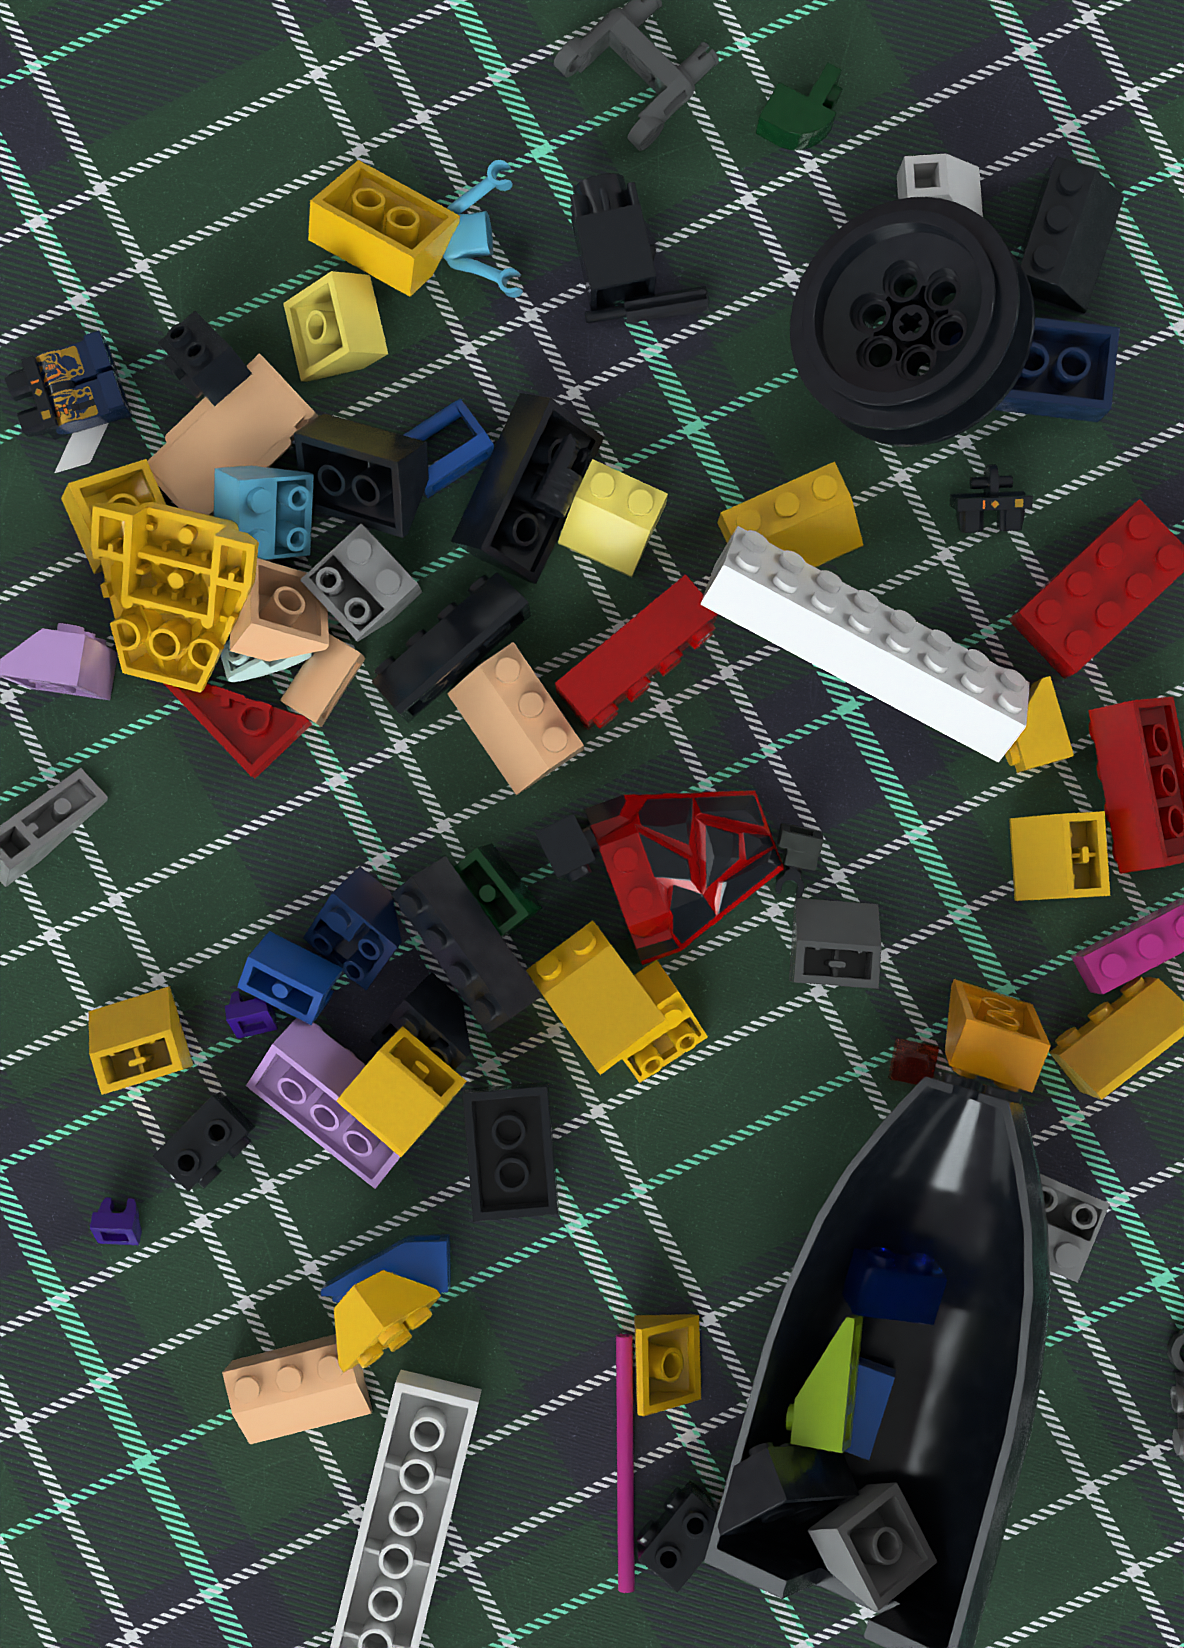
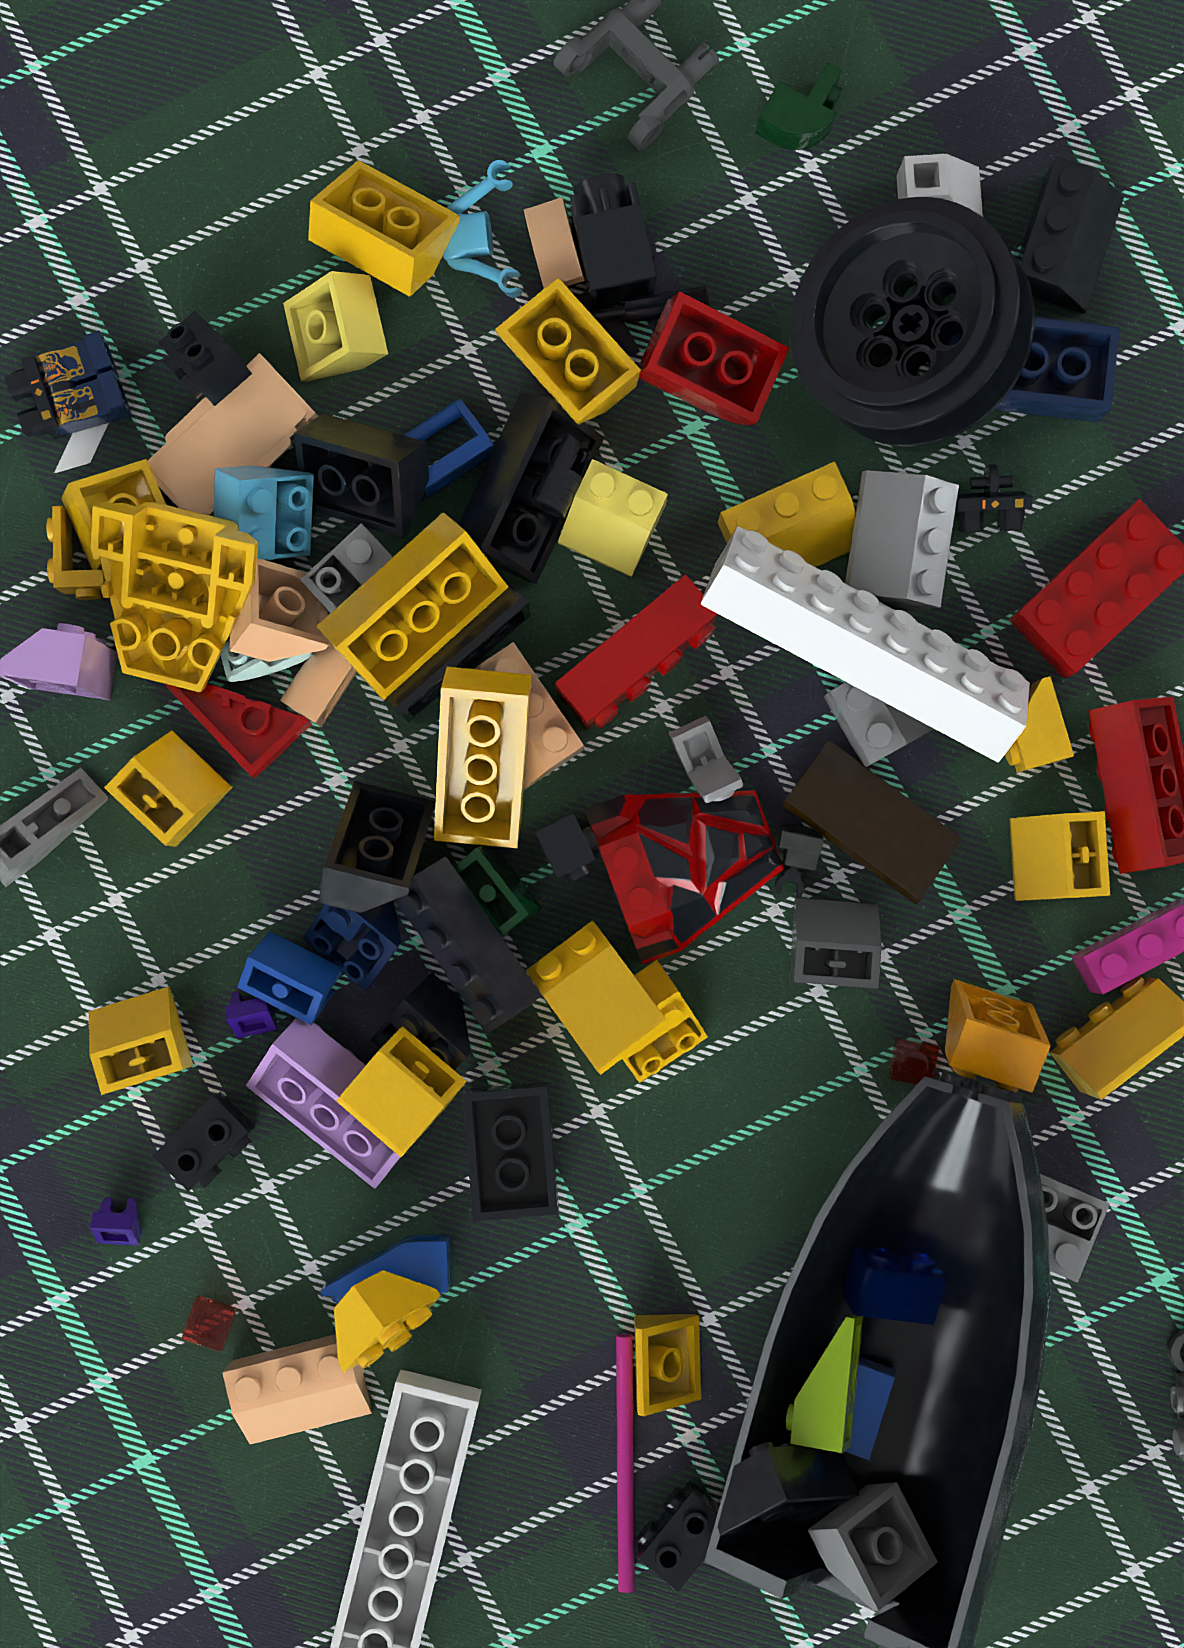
(60, 571): none -> yellow bracket
(168, 788): none -> yellow slope
(209, 1323): none -> clear red plate
(375, 848): none -> black slope
(413, 605): none -> yellow brick
(481, 756): none -> yellow brick
(554, 243): none -> light nougat slope
(570, 353): none -> yellow slope
(705, 761): none -> light grey bracket
(711, 360): none -> red brick
(871, 724): none -> light grey slope
(871, 822): none -> dark brown tile
(902, 538): none -> light grey slope

